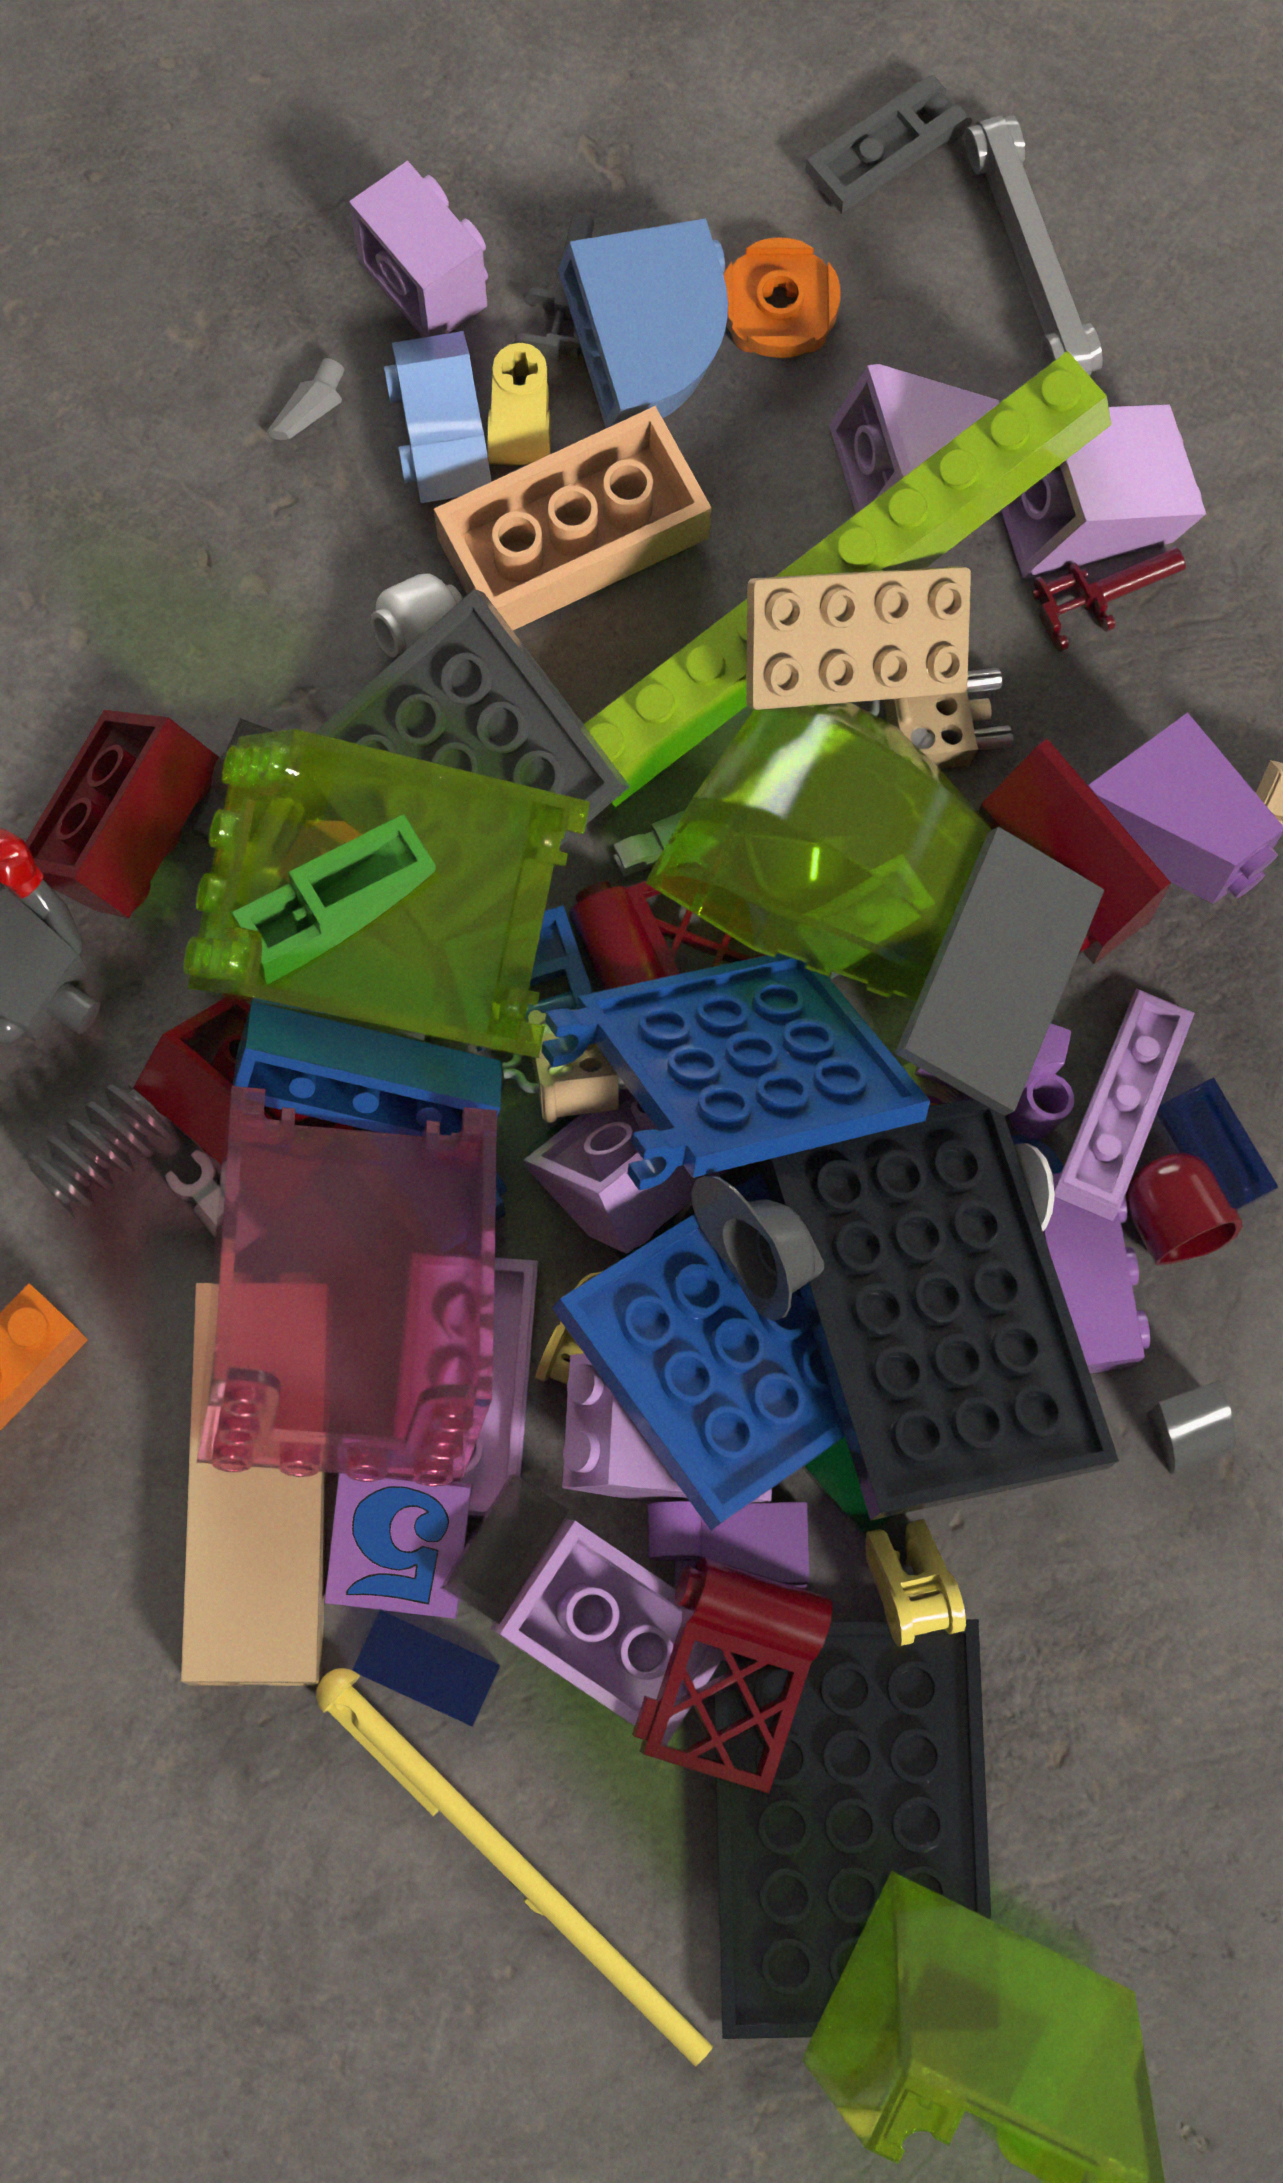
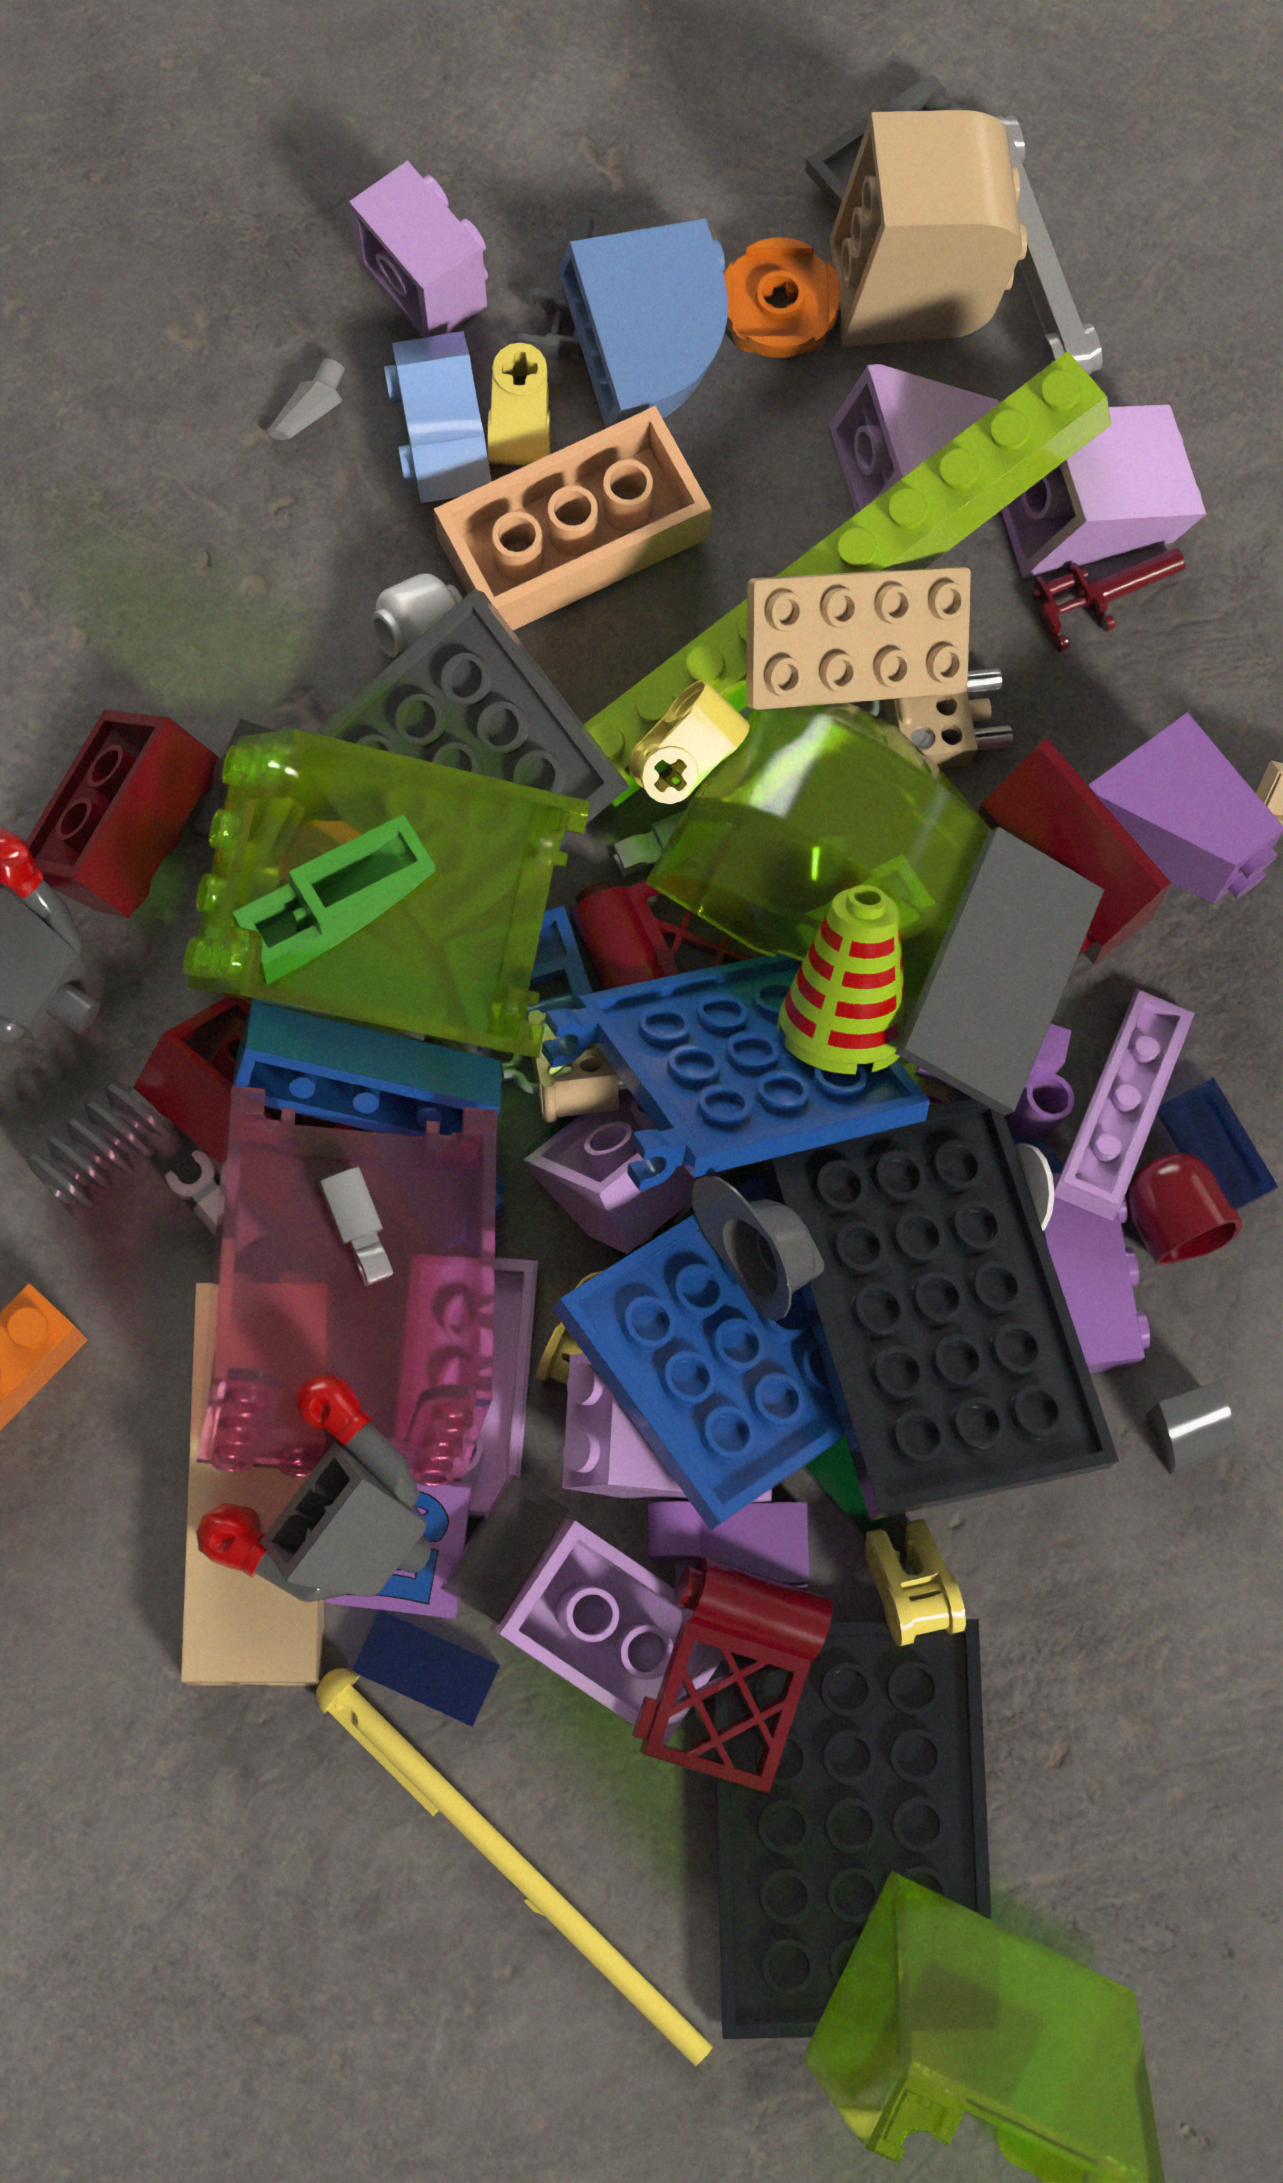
(345, 1522): none -> dark grey torso
(356, 1223): none -> light grey bar
(692, 739): none -> light yellow piece
(849, 988): none -> lime cone
(927, 227): none -> tan brick

